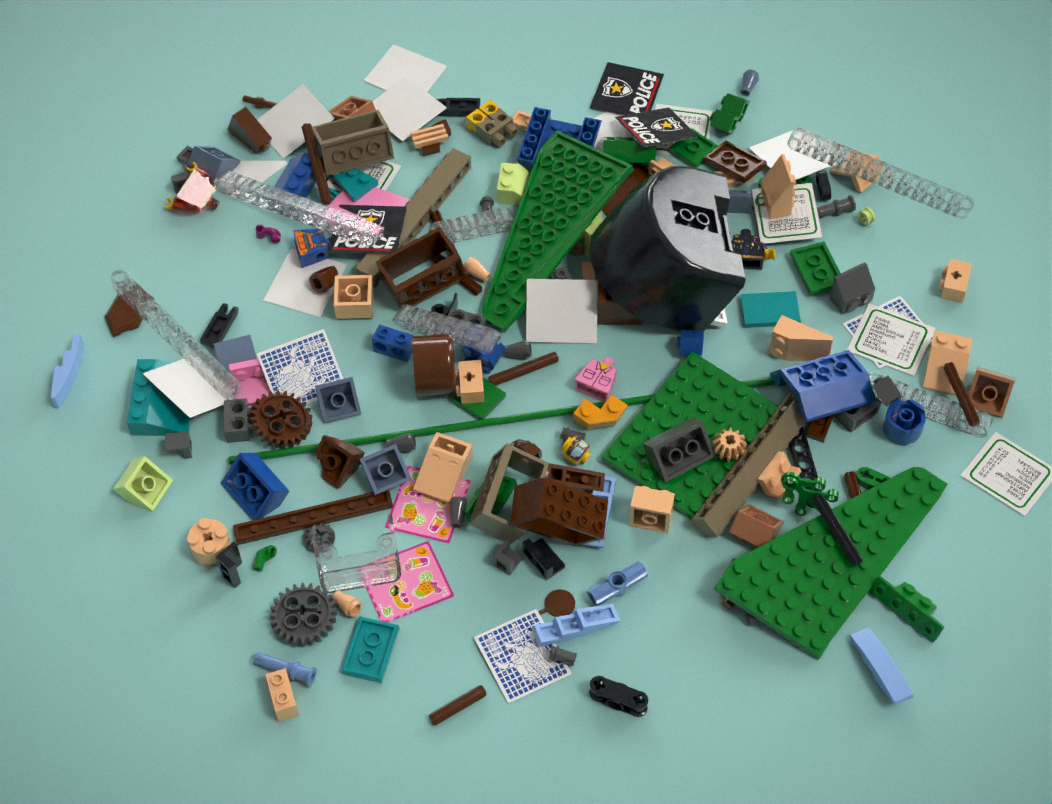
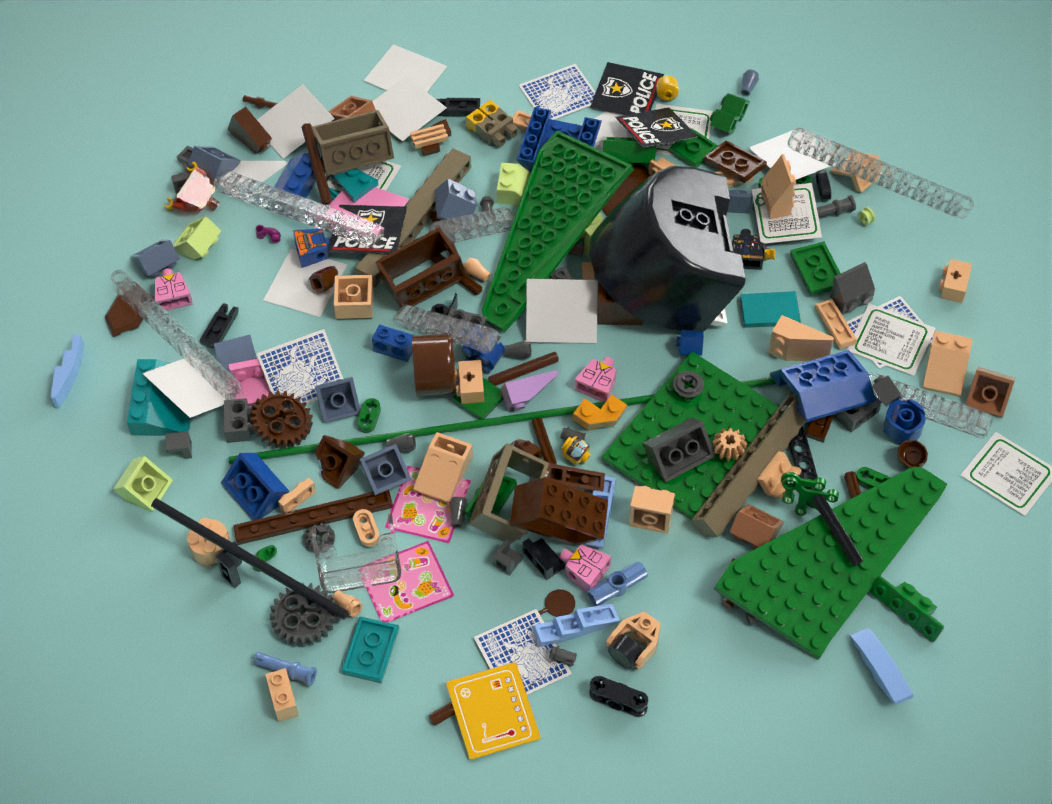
(156, 257): none -> sand blue slope
(172, 291): none -> bright pink torso
(197, 238): none -> yellowish green slope
(250, 559): none -> black piece
(297, 496): none -> light nougat plate
(365, 414): none -> green beam
(366, 529): none -> light nougat plate
(454, 200): none -> sand blue slope
(493, 710): none -> yellow sticker
(522, 391): none -> lavender slope
(543, 440): none -> reddish brown axle
(560, 91): none -> white sticker
(585, 566): none -> bright pink torso
(625, 650): none -> light nougat piece
(667, 88): none -> yellow head
(685, 378): none -> dark grey gear
(836, 324): none -> light nougat tile
(912, 454): none -> reddish brown hair
(961, 394): reddish brown axle -> none

